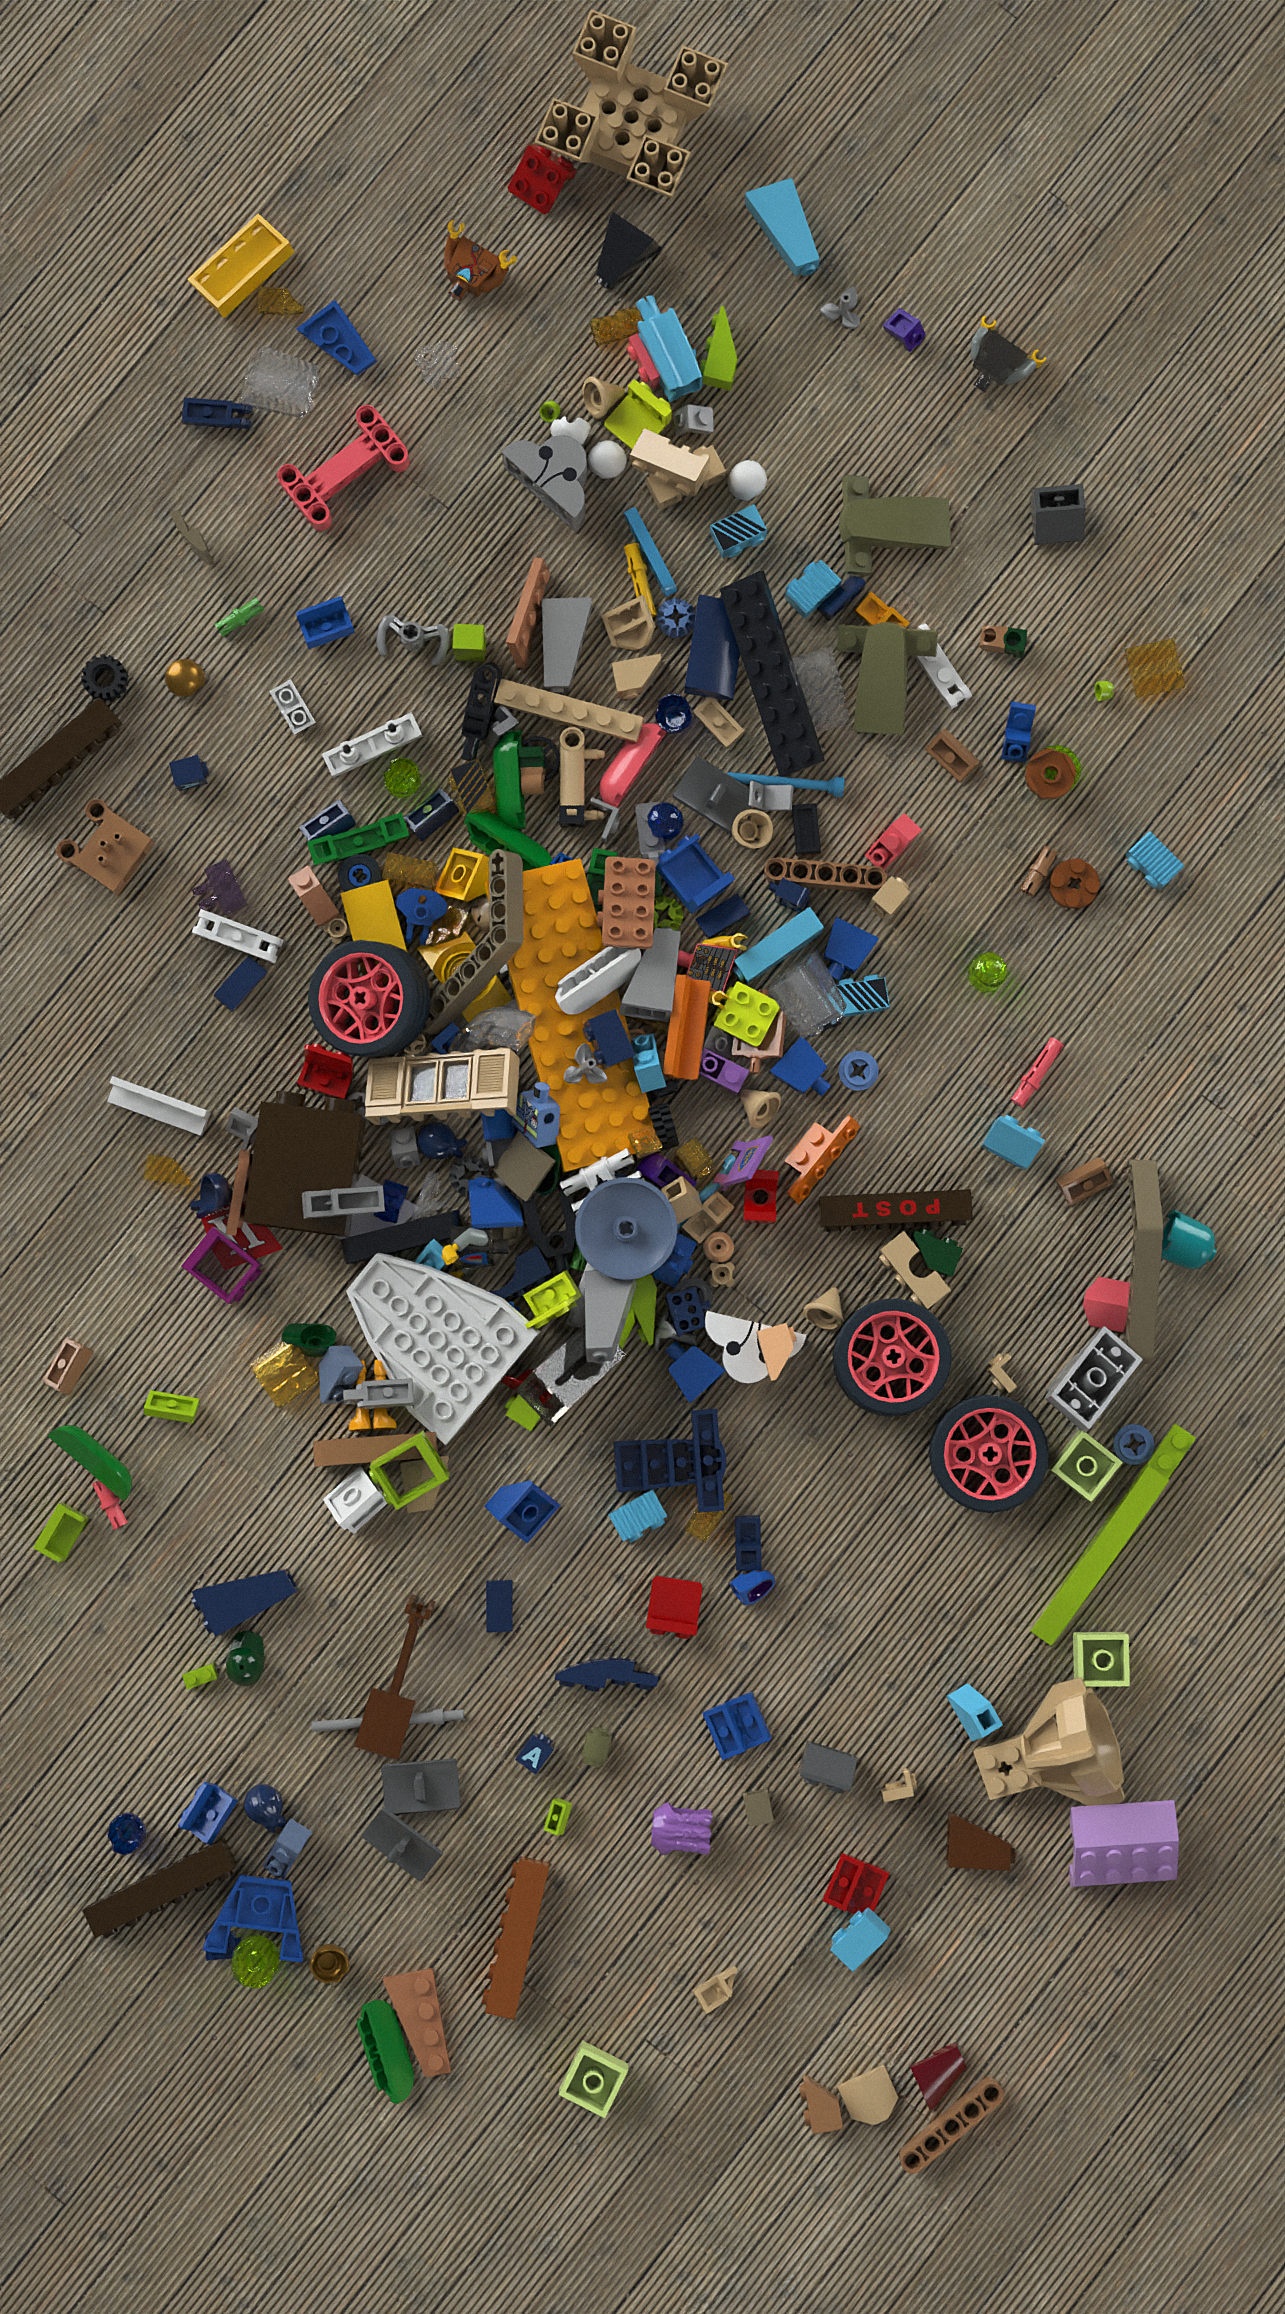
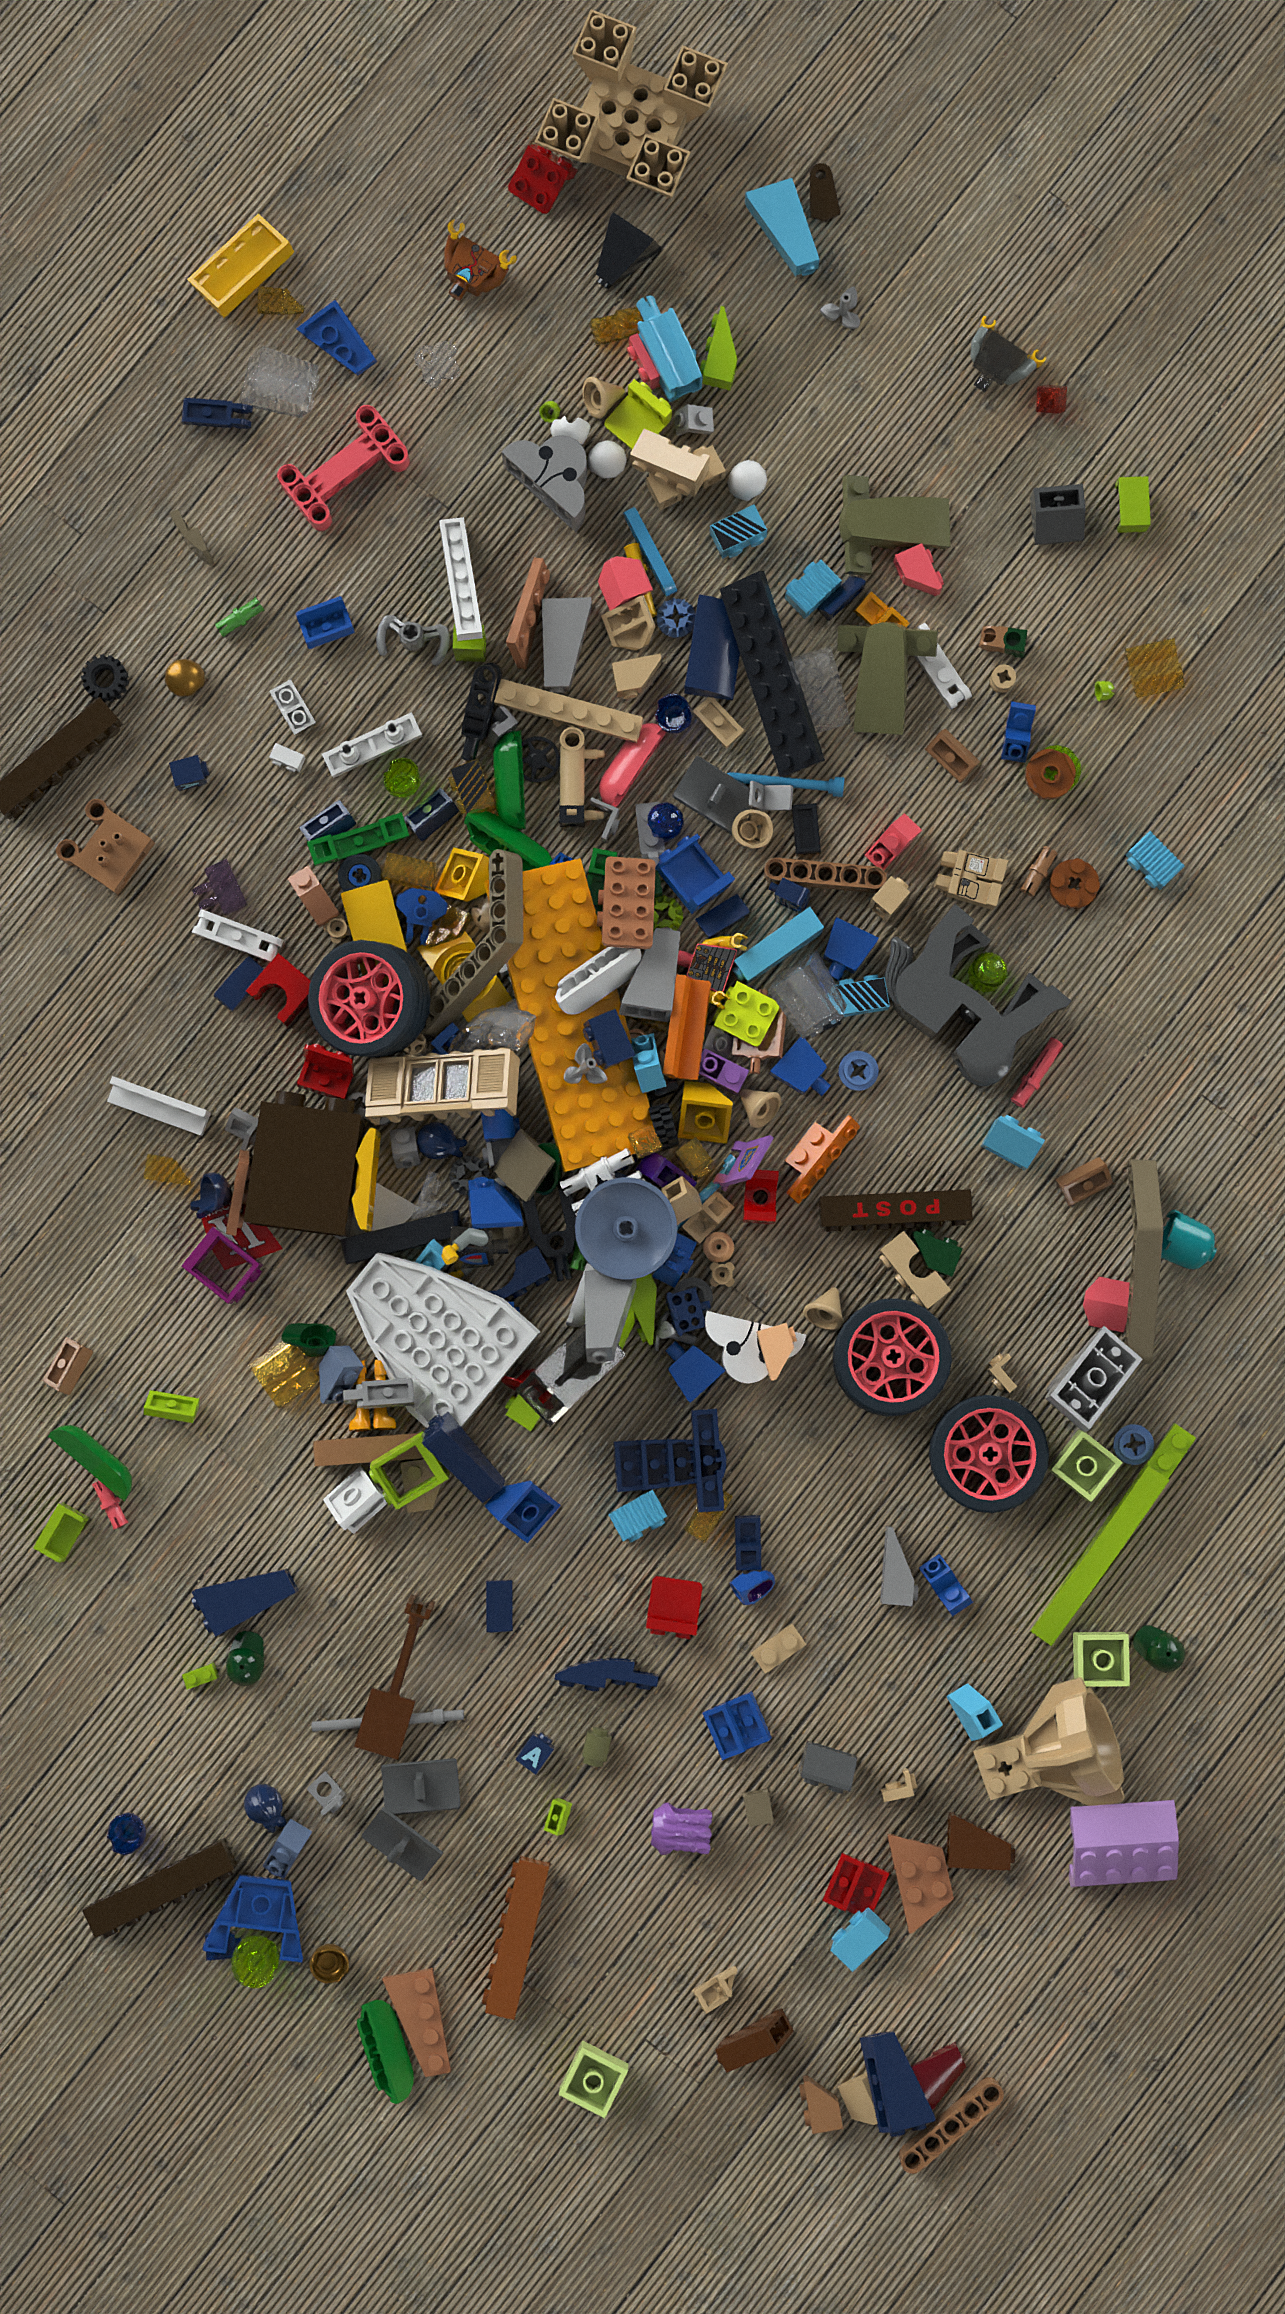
(207, 1812): blue bracket -> none
(283, 975): none -> red piece
(284, 756): none -> white piece
(332, 1801): none -> light grey bracket
(343, 1202): light grey slope -> none
(366, 1179): none -> yellow slope
(394, 1199): clear blue bracket -> none
(460, 579): none -> white plate
(462, 1456): none -> dark blue slope
(532, 770): leg -> none
(537, 1116): medium blue torso -> none
(552, 1299): neon yellow bracket -> none
(623, 581): none -> coral slope
(704, 1113): none -> yellow slope
(754, 2041): none -> reddish brown slope
(778, 1648): none -> tan plate
(823, 194): none -> dark brown piece
(893, 2086): none -> dark blue slope
(897, 1579): none -> light grey slope
(905, 328): dark purple bracket -> none
(917, 570): none -> coral slope
(920, 1879): none -> nougat wing
(929, 996): none -> dark grey animal
(945, 1585): none -> blue slope
(972, 878): none -> tan hips
(1000, 683): none -> tan wheel
(1051, 399): none -> clear red slope
(1133, 504): none -> lime panel
(1153, 1646): none -> dark green cap

